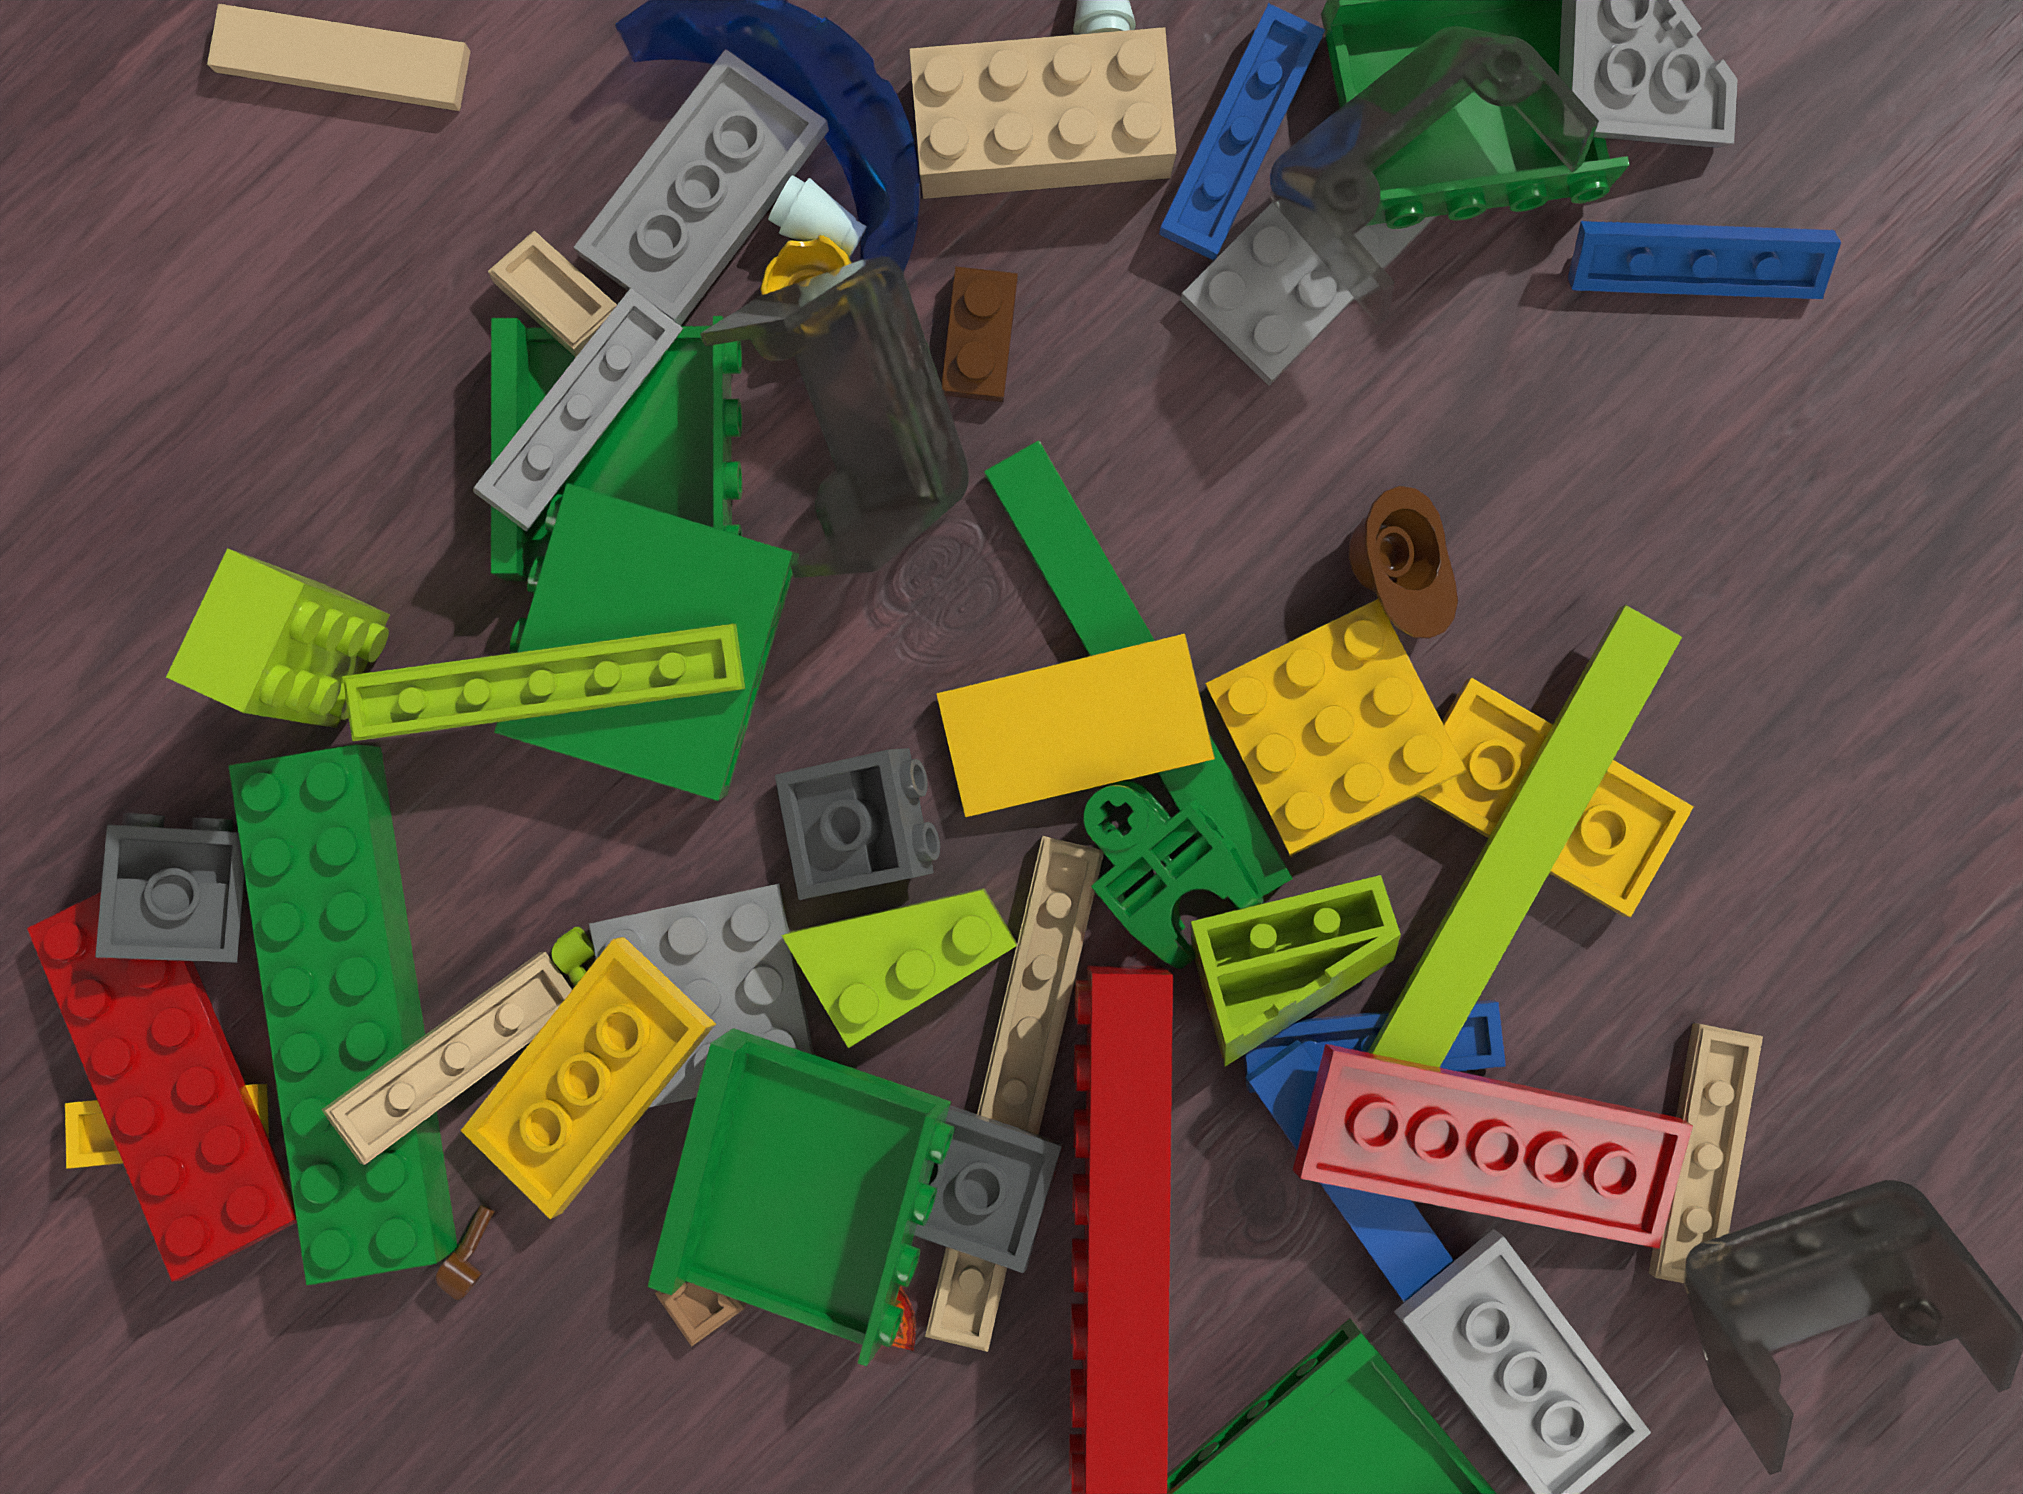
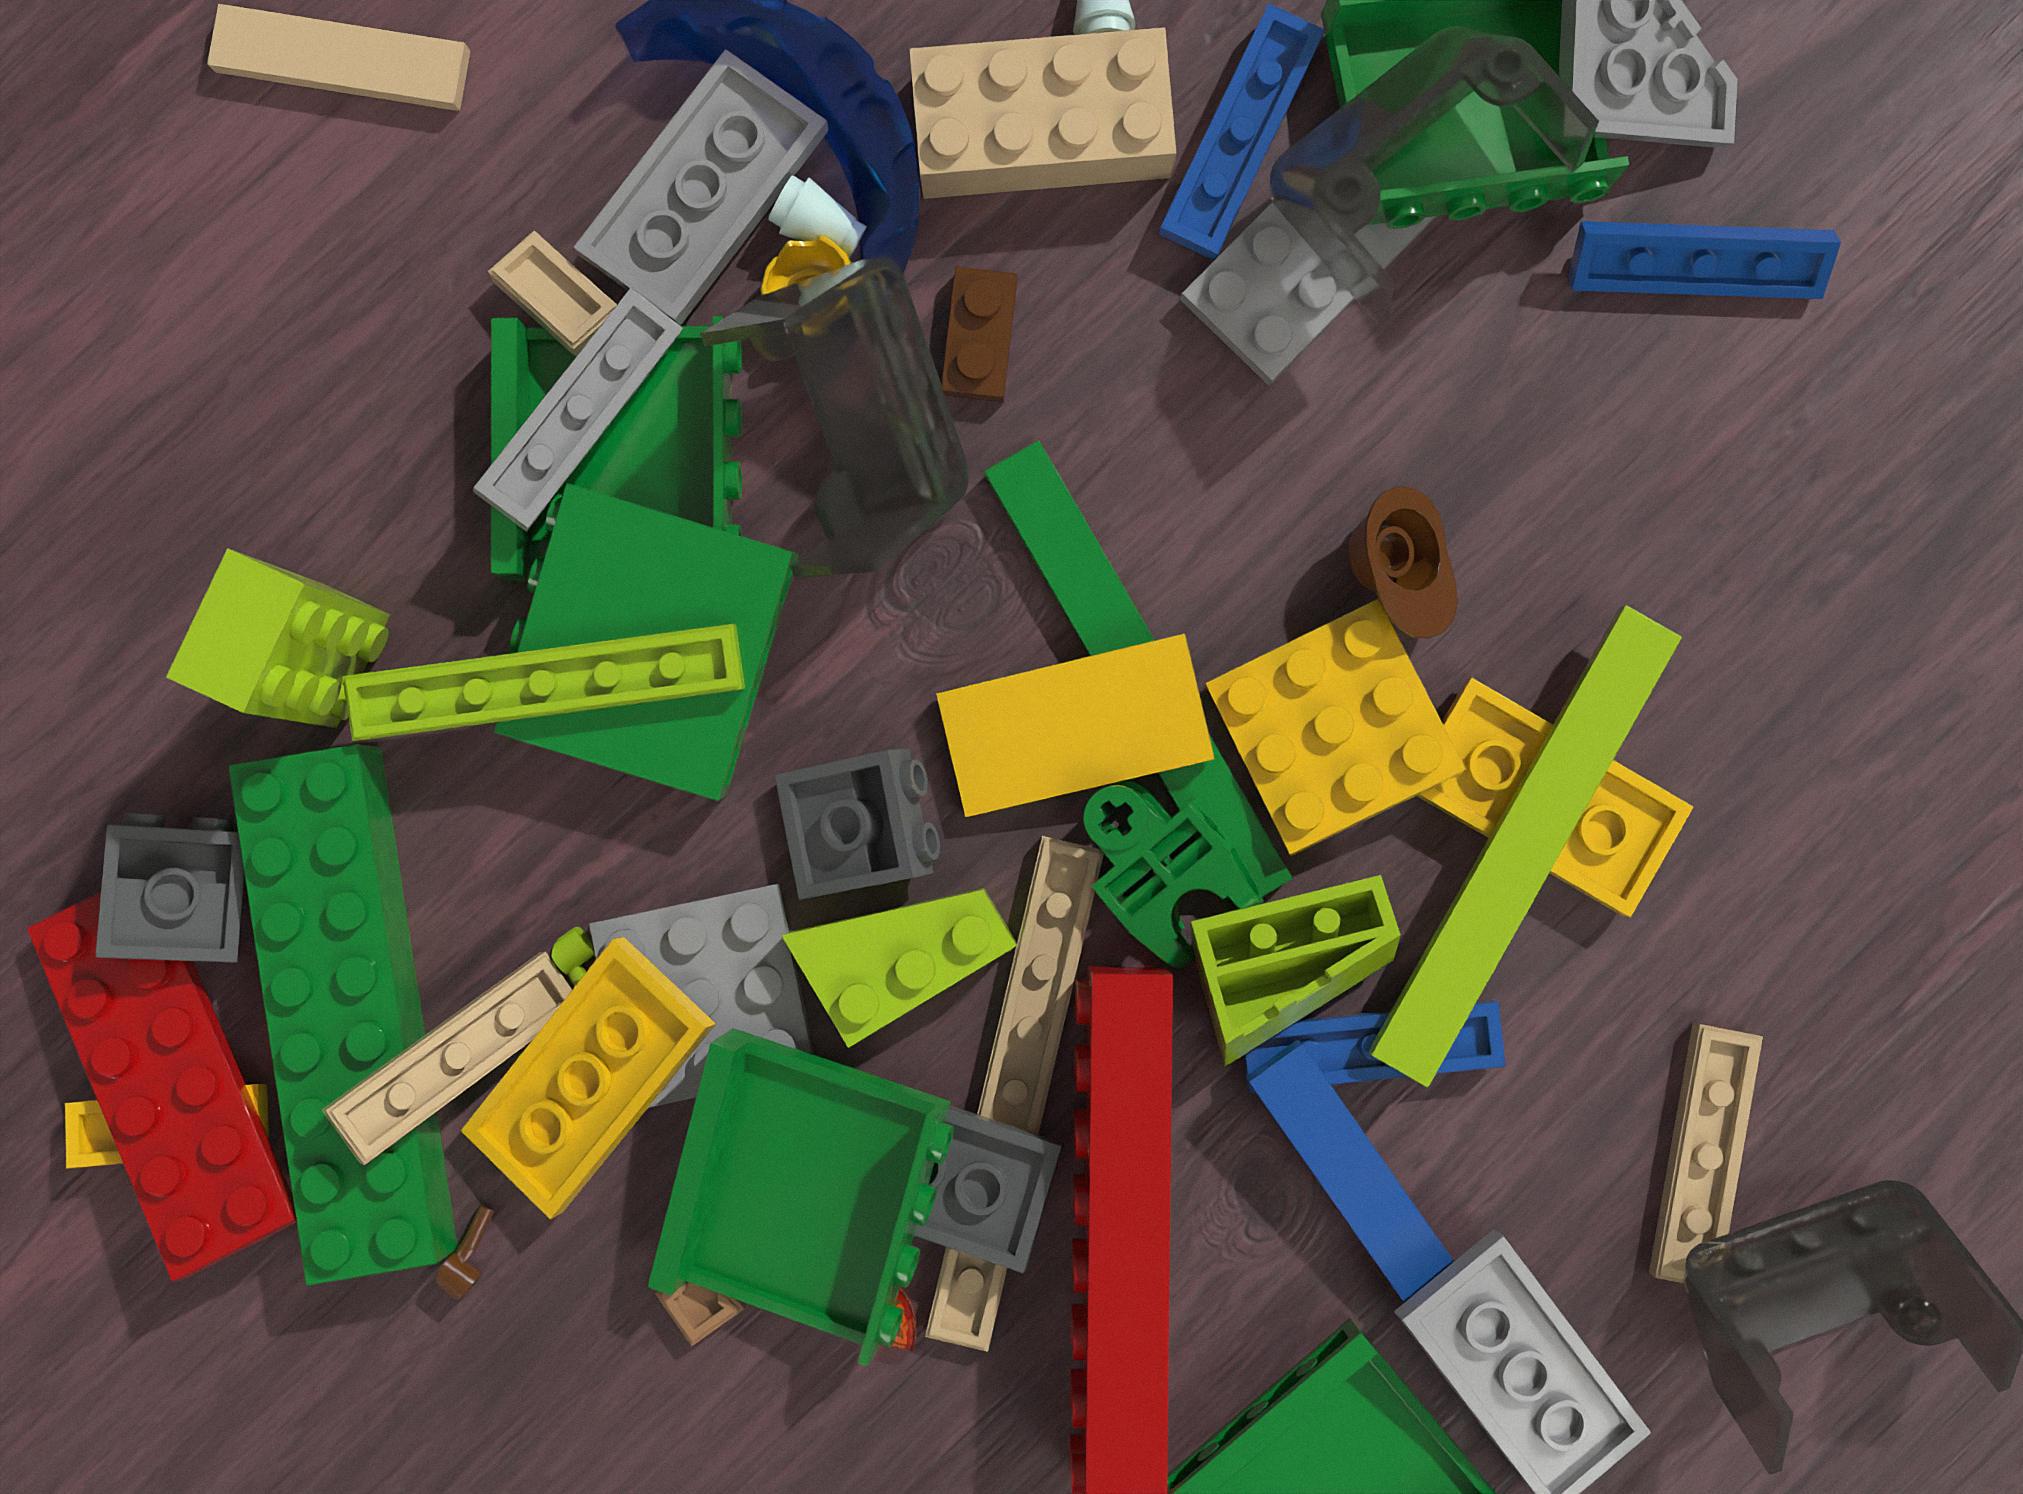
(1491, 1147): plate -> none

